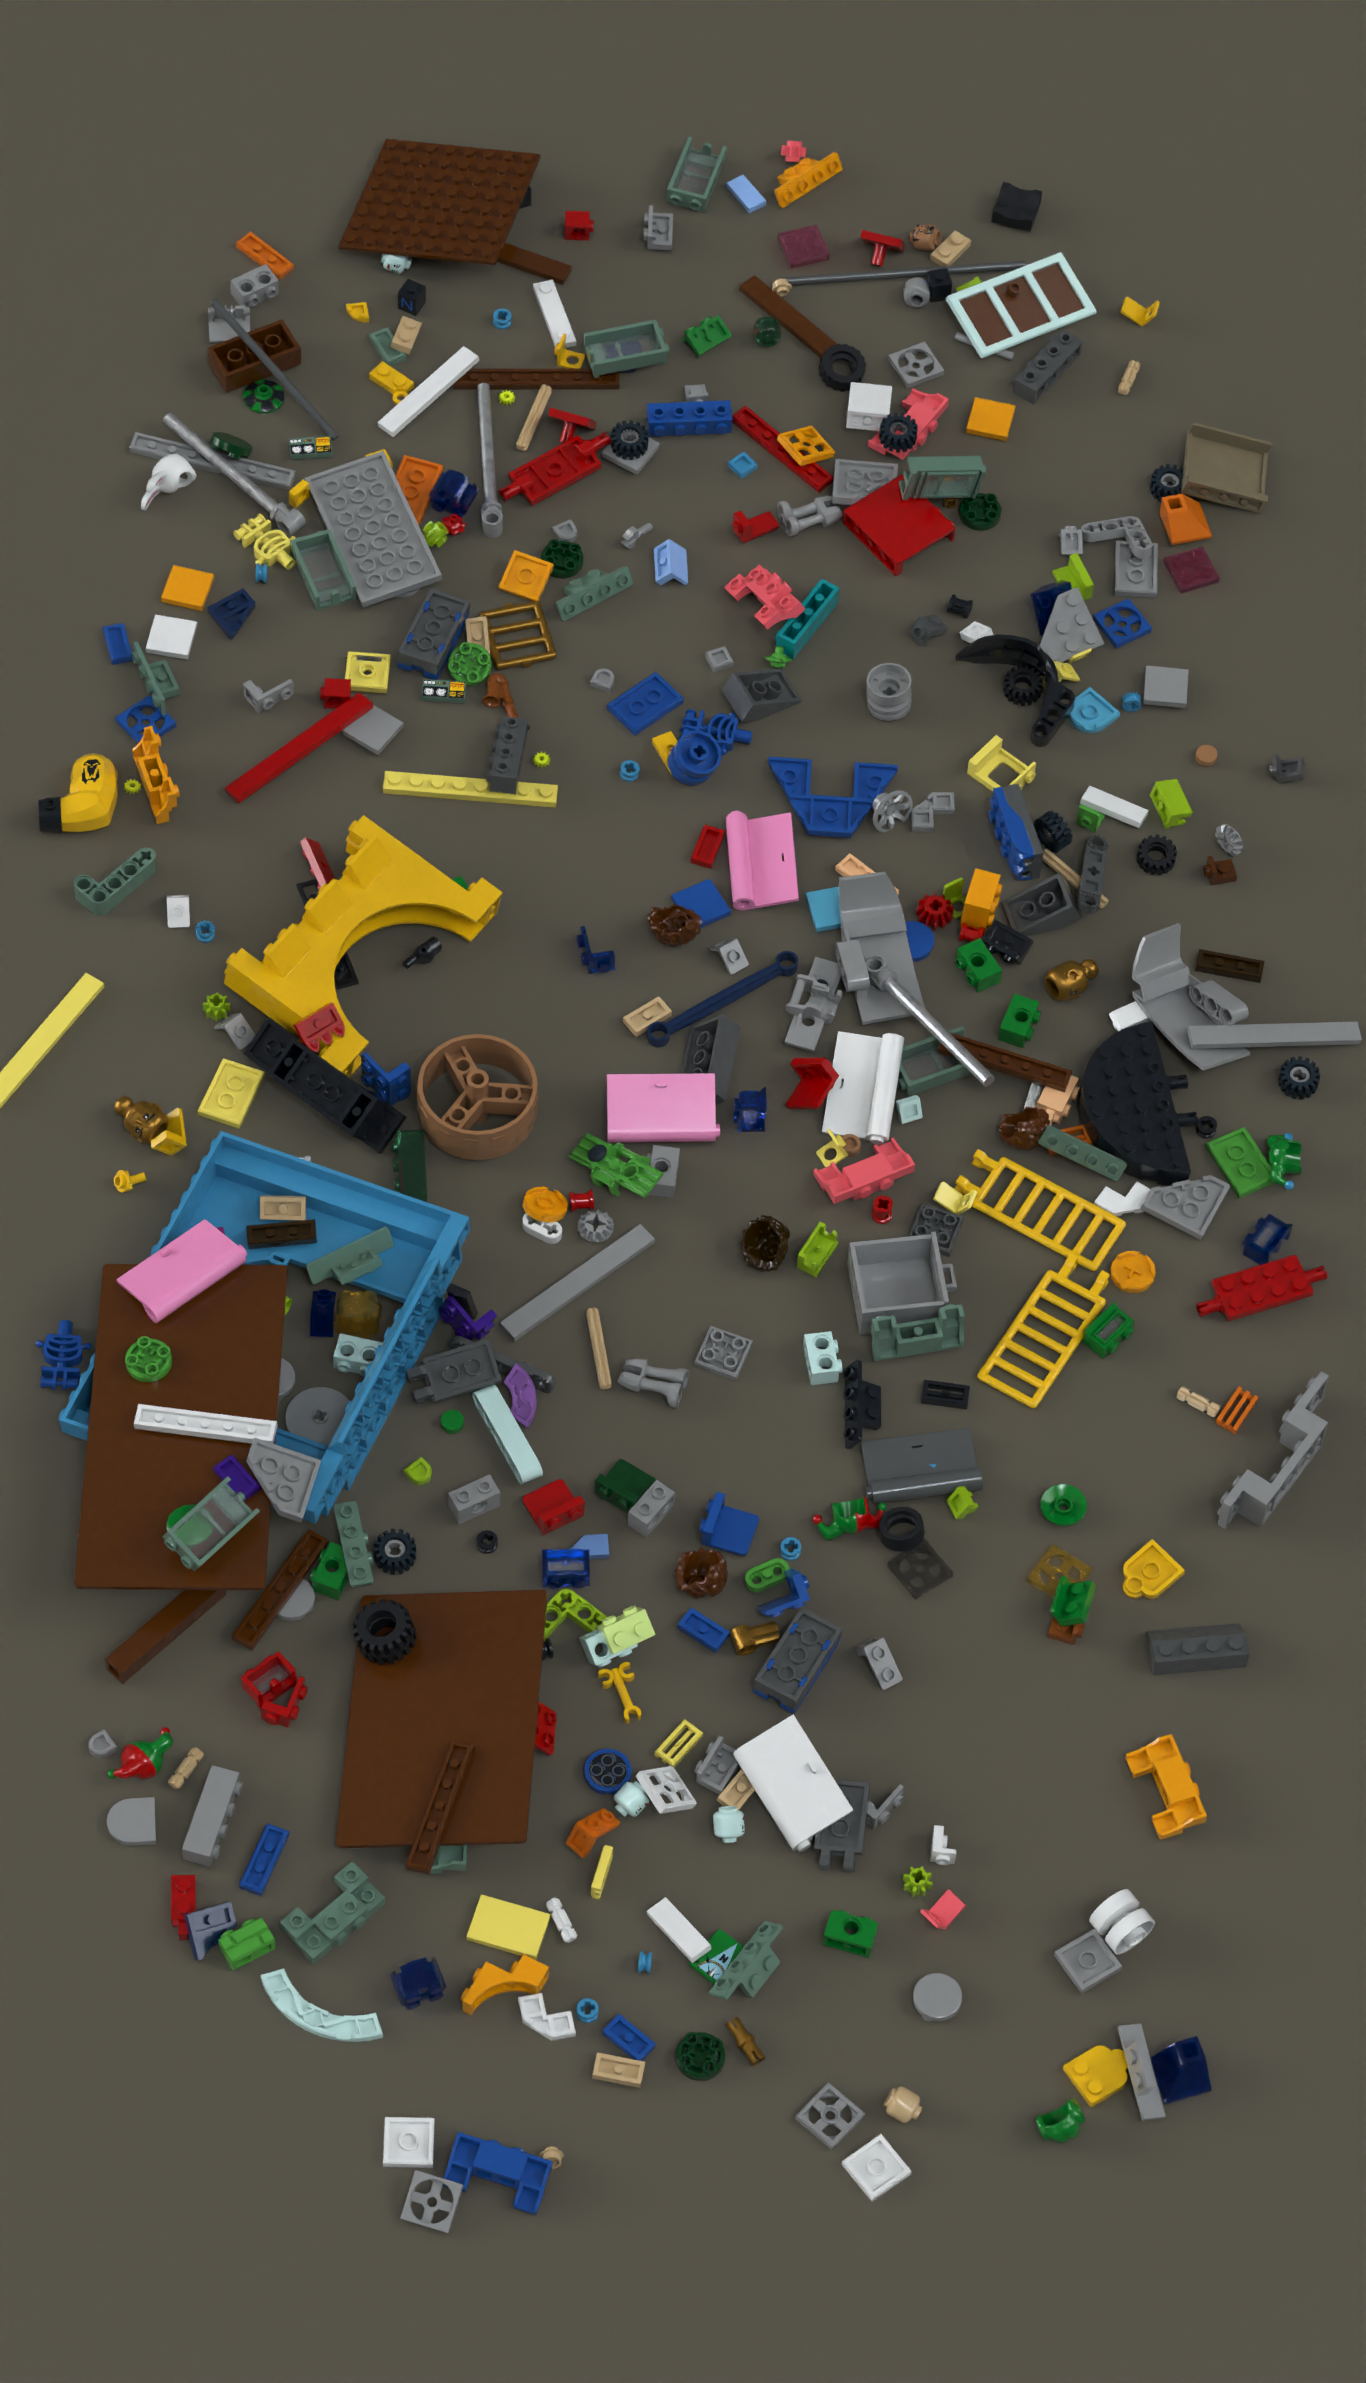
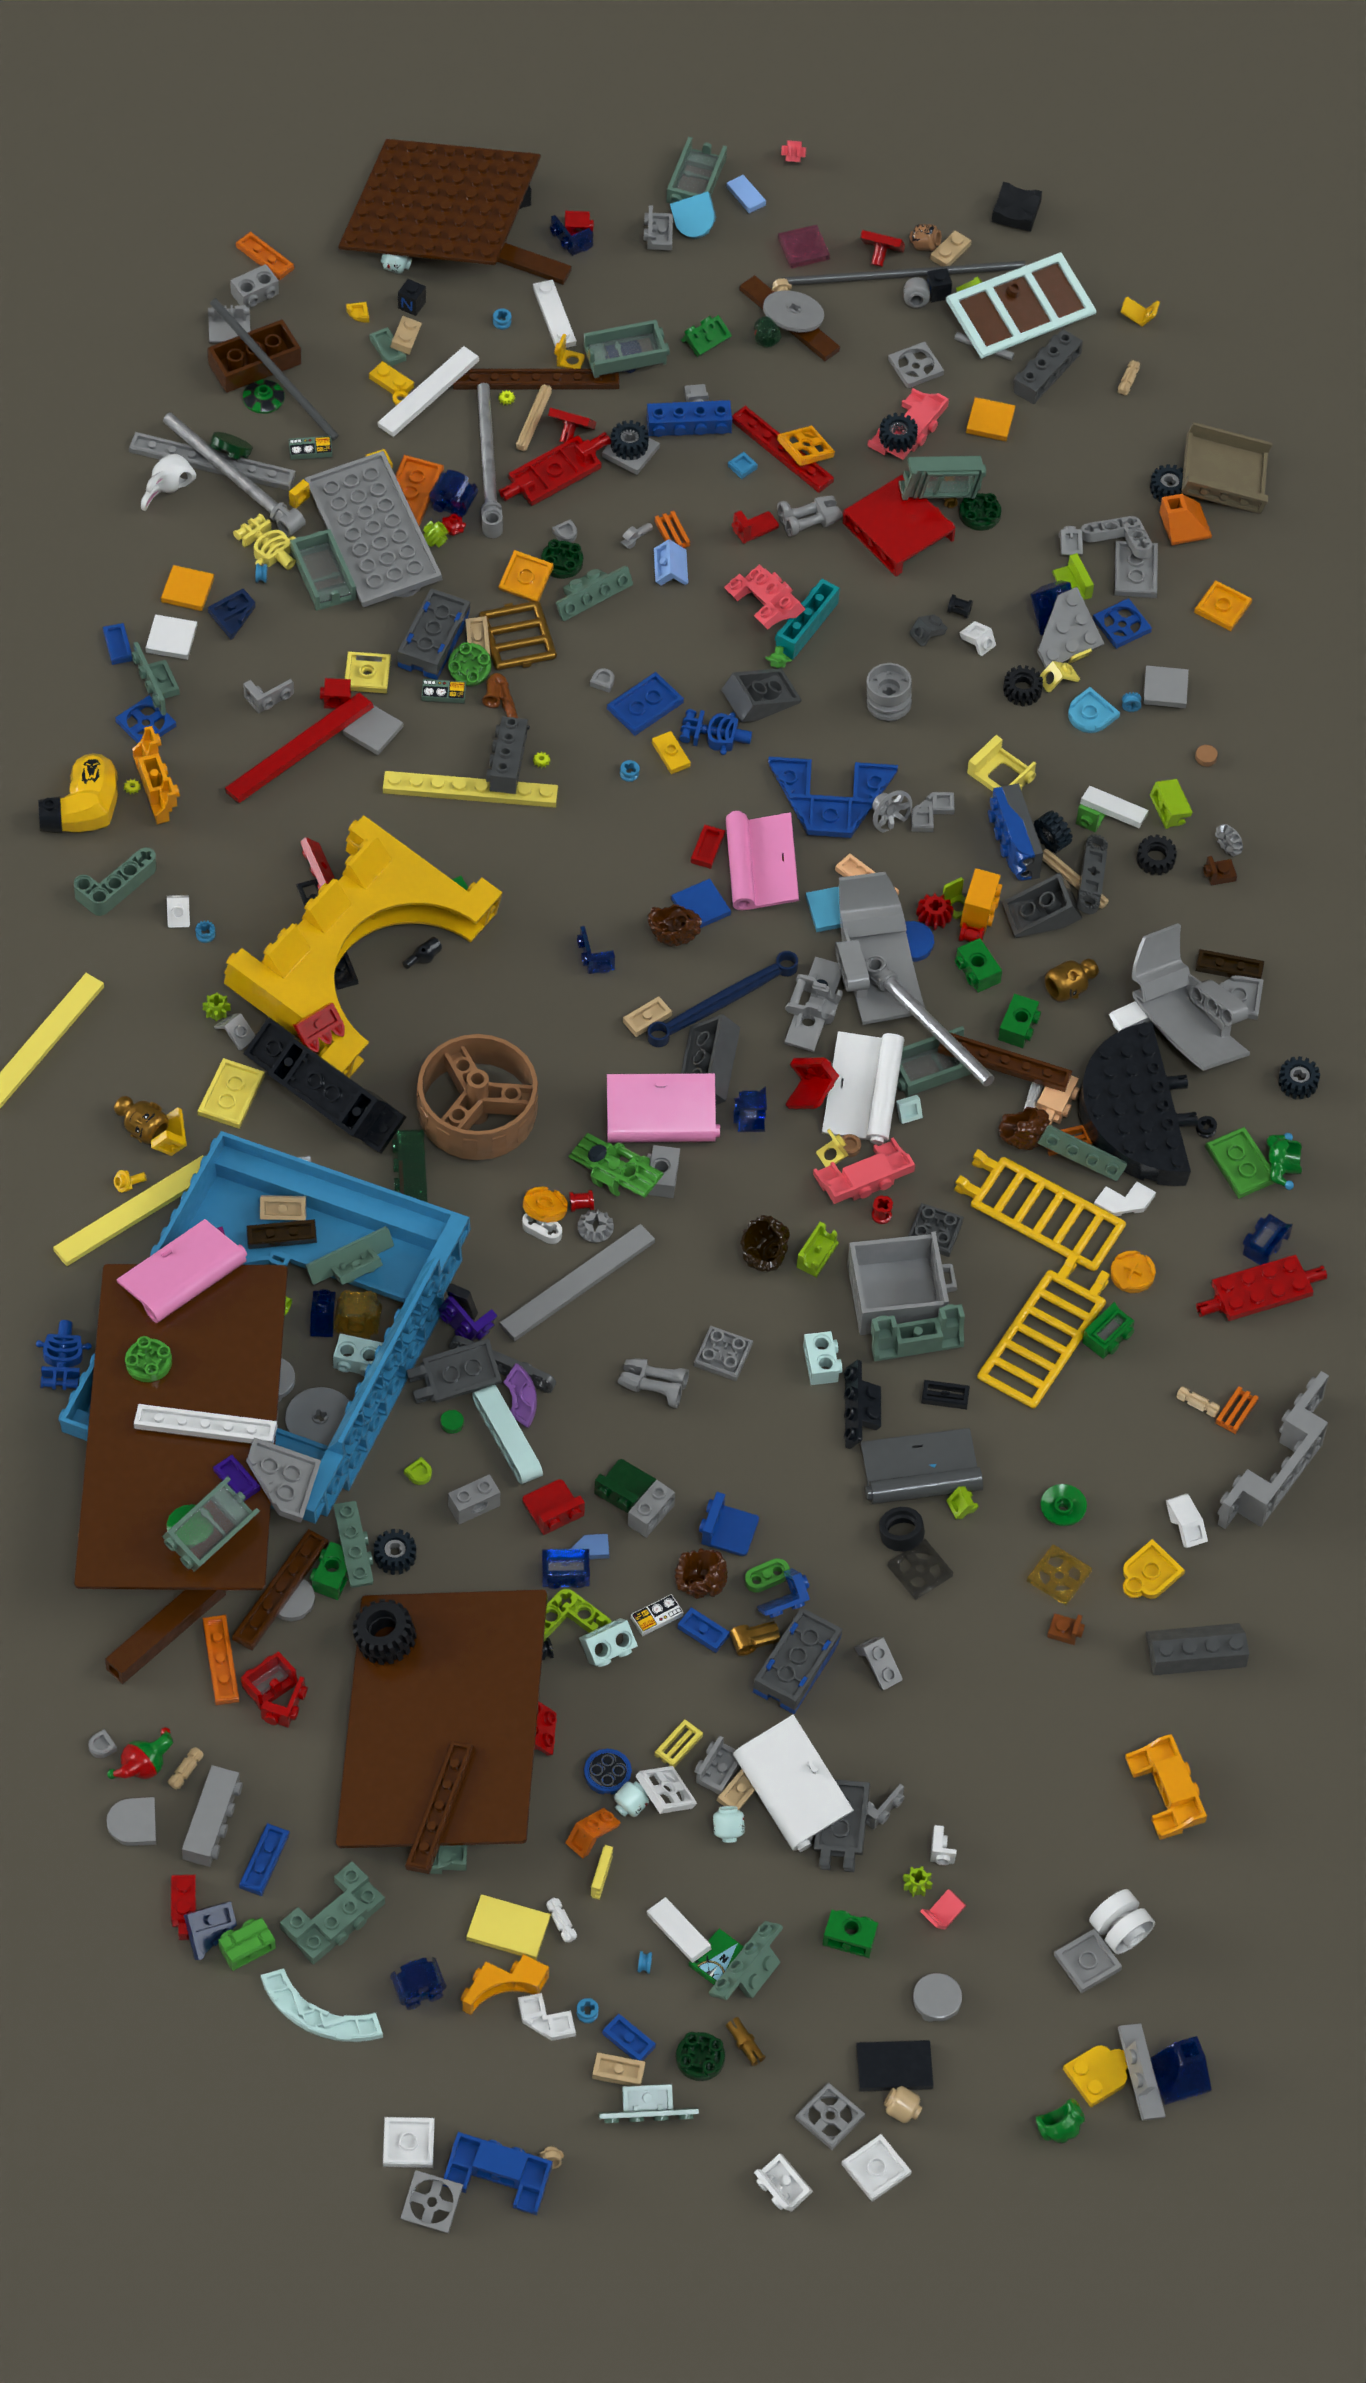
(126, 1214): none -> light yellow tile
(220, 1660): none -> orange tile
(390, 1086): blue bracket -> none
(490, 1536): black bush -> none
(574, 244): none -> clear blue bracket
(598, 1348): tan axle -> none
(618, 1677): yellow bar -> none
(626, 1629): yellowish green bracket -> none
(647, 2101): none -> bracket
(656, 1615): none -> tile
(666, 518): none -> orange tile
(694, 215): none -> medium azure tile
(694, 757): blue wheel -> none
(719, 659): light grey tile -> none
(731, 954): light grey bracket -> none
(783, 2183): none -> white bracket
(790, 1541): dark azure bush -> none
(793, 311): none -> light grey piece
(805, 177): light orange bracket -> none
(845, 353): black tyre -> none
(850, 1518): green piece -> none
(859, 478): light grey plate -> none
(868, 406): white panel -> none
(894, 2065): none -> black tile
(953, 1200): light yellow bracket -> none
(1007, 942): black bracket -> none
(1022, 651): black piece -> none
(1072, 1601): green bracket -> none
(1186, 1516): none -> white slope
(1187, 1203): light grey plate -> none
(1191, 570): clear pink tile -> none
(1223, 605): none -> light orange tile
(1247, 990): none -> light grey tile
(1274, 1035): light grey tile -> none
(1287, 769): flat silver bracket -> none

